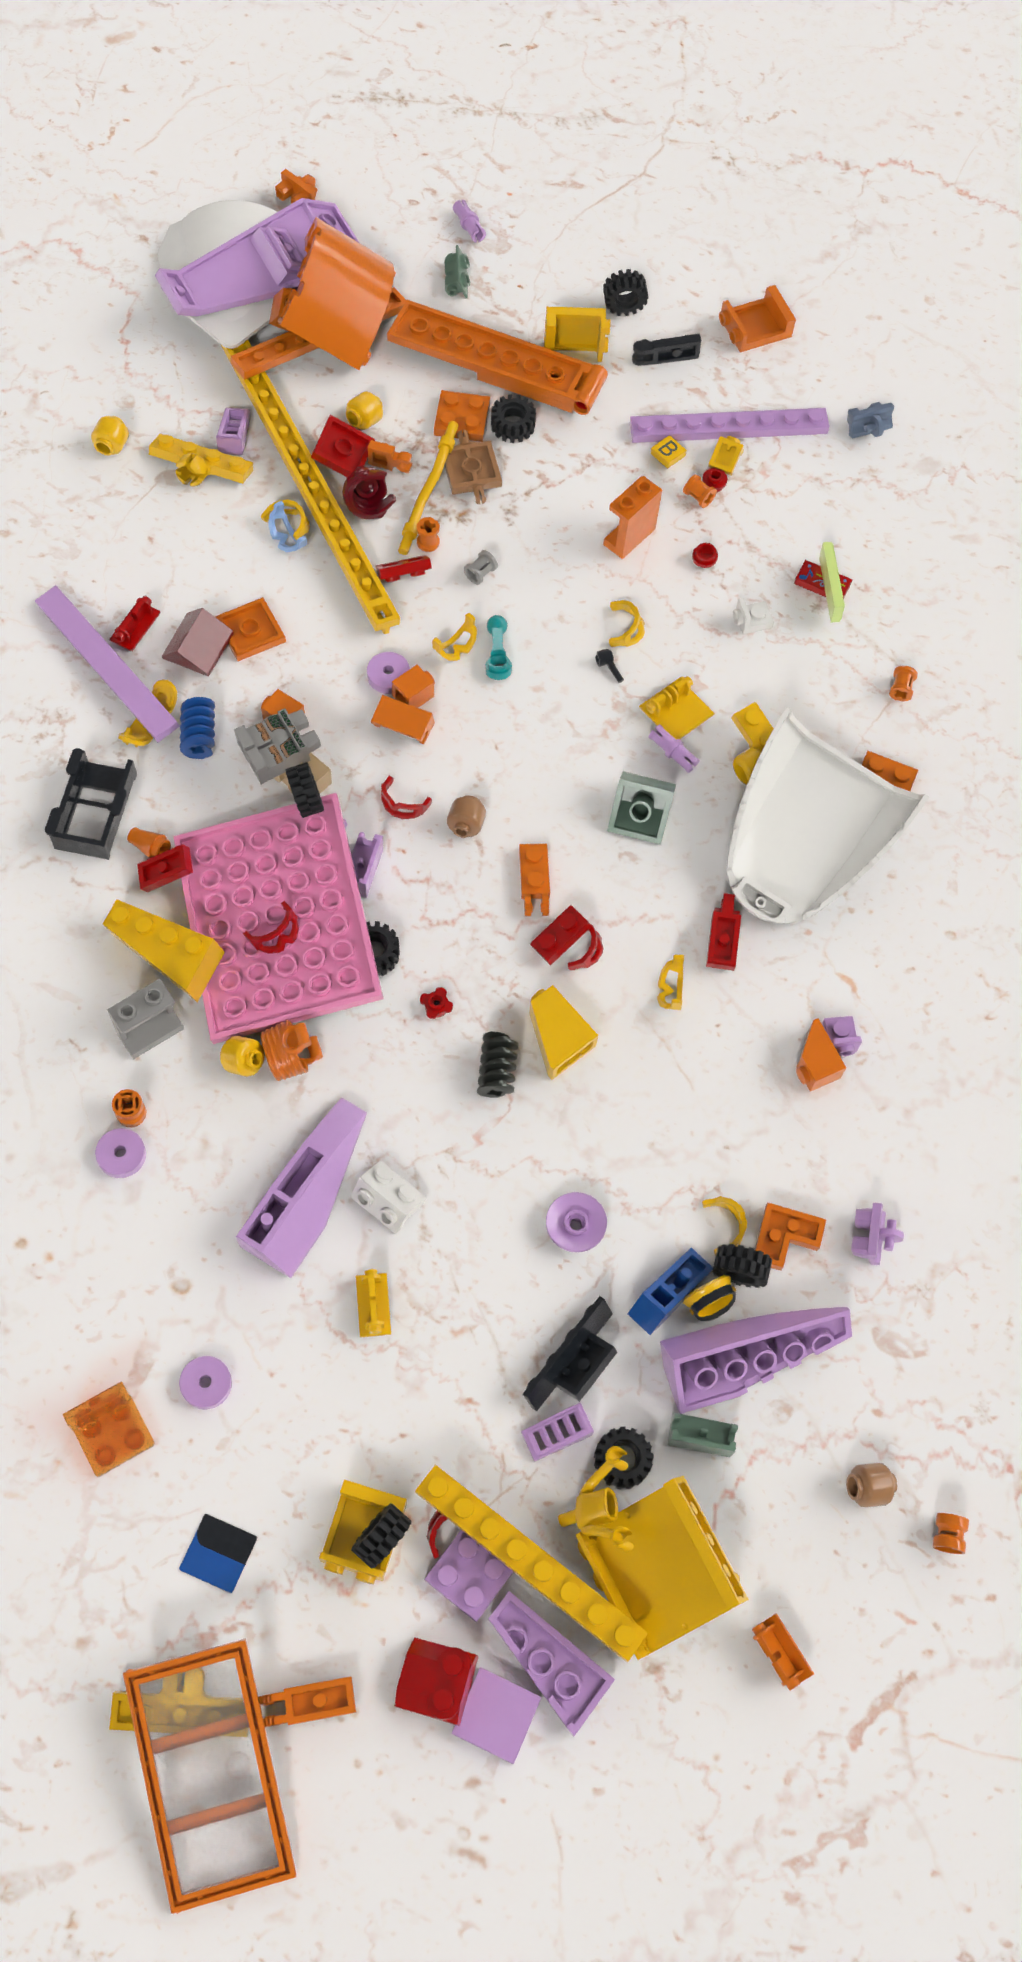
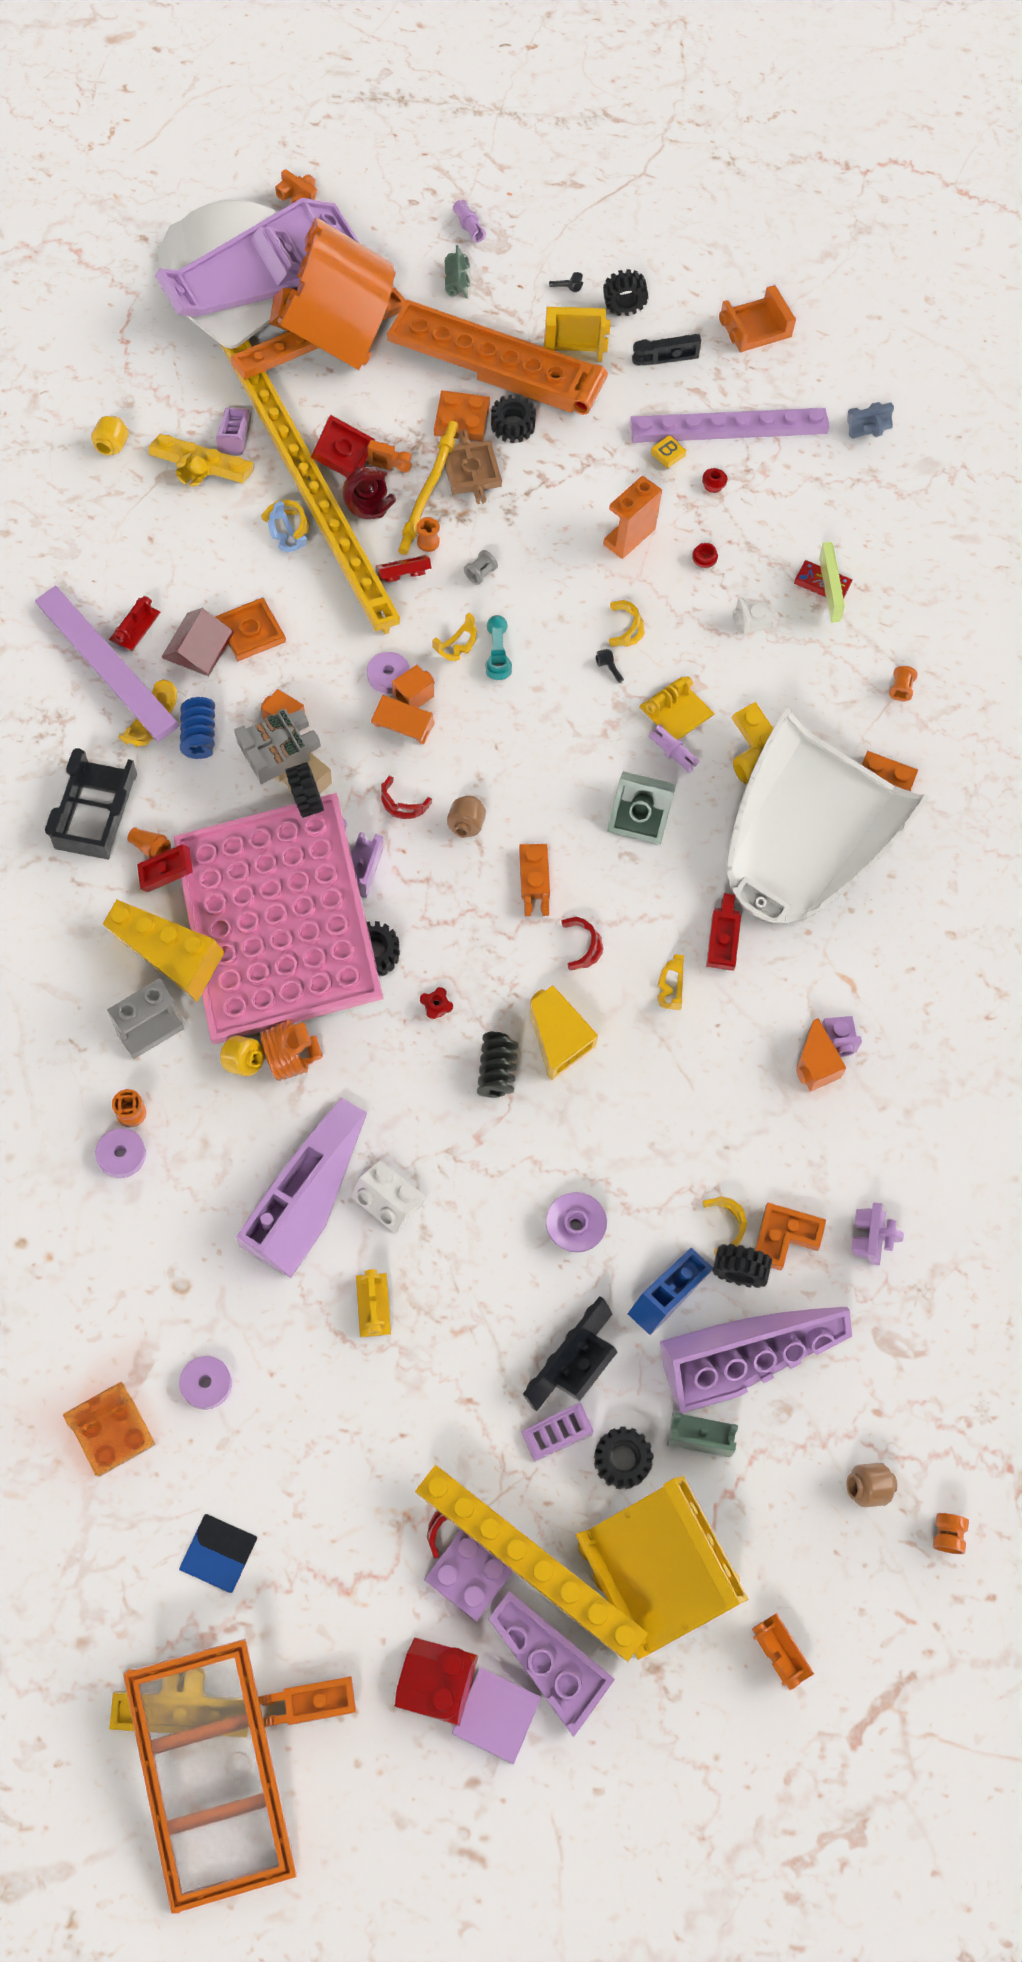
(257, 941): red helmet -> none
(354, 1512): yellow panel -> none
(364, 410): yellow head -> none
(381, 1535): black tyre -> none
(560, 935): red plate -> none
(574, 284): none -> black hand
(601, 1506): yellow piece -> none
(699, 491): orange bush -> none
(711, 1299): piece -> none
(726, 454): yellow bracket -> none

